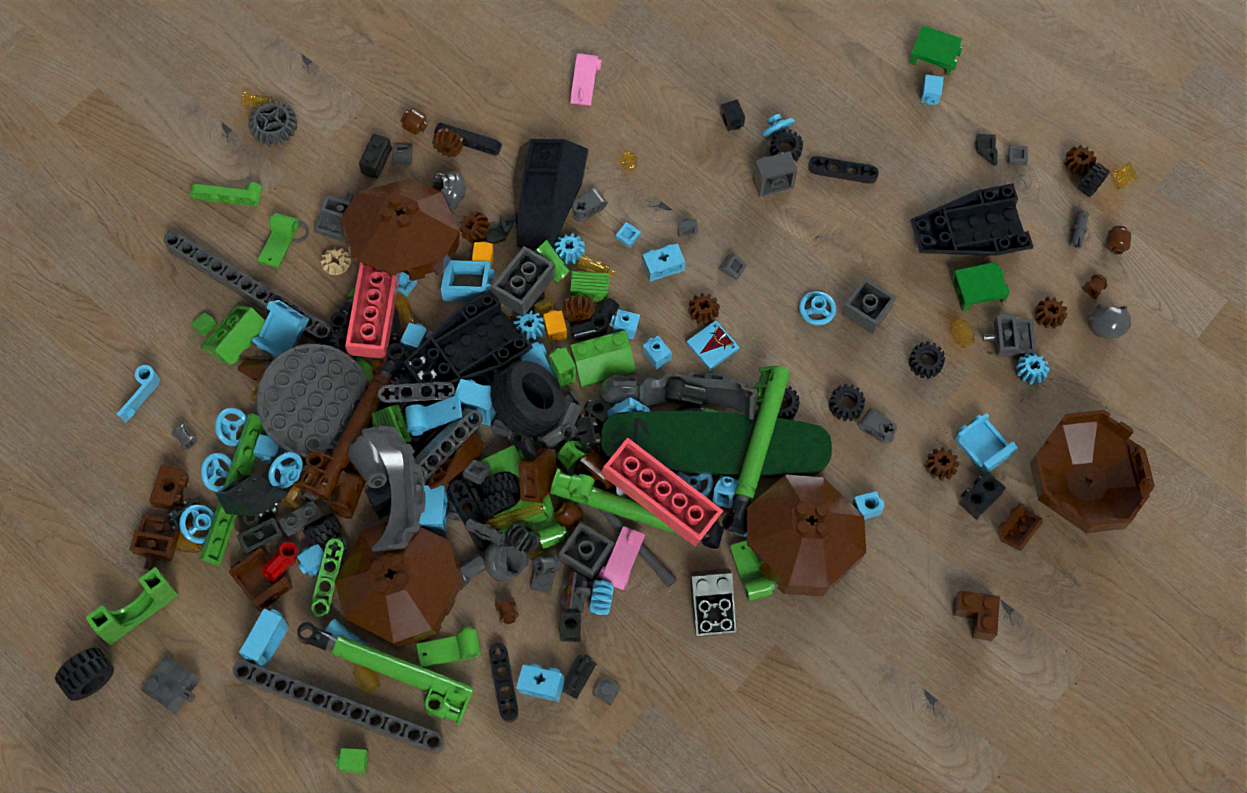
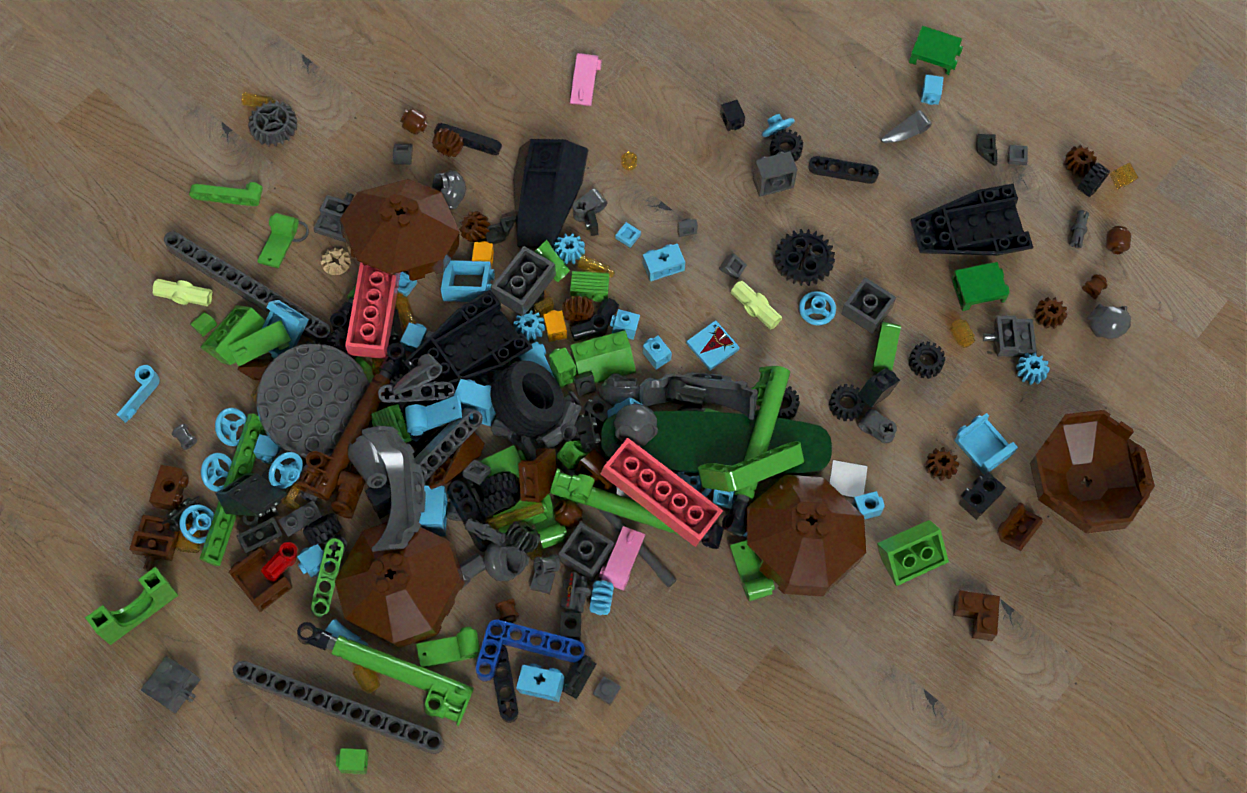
(84, 674): black tyre -> none
(182, 292): none -> yellowish green piece
(260, 342): none -> bright green door
(264, 638): medium azure window -> none
(375, 156): pearl dark grey brick -> none
(427, 370): none -> dark grey piece
(523, 643): none -> blue beam
(584, 383): none -> pearl dark grey plate
(591, 223): none -> pearl dark grey plate
(635, 423): none -> dark grey helmet
(697, 305): reddish brown gear -> none
(713, 602): pearl dark grey slope -> none
(752, 470): none -> bright green beam
(756, 305): none -> yellowish green piece
(820, 263): none -> black gear
(848, 478): none -> white sticker
(878, 387): none -> black brick
(886, 346): none -> bright green beam
(913, 125): none -> dark grey piece
(913, 552): none -> bright green slope

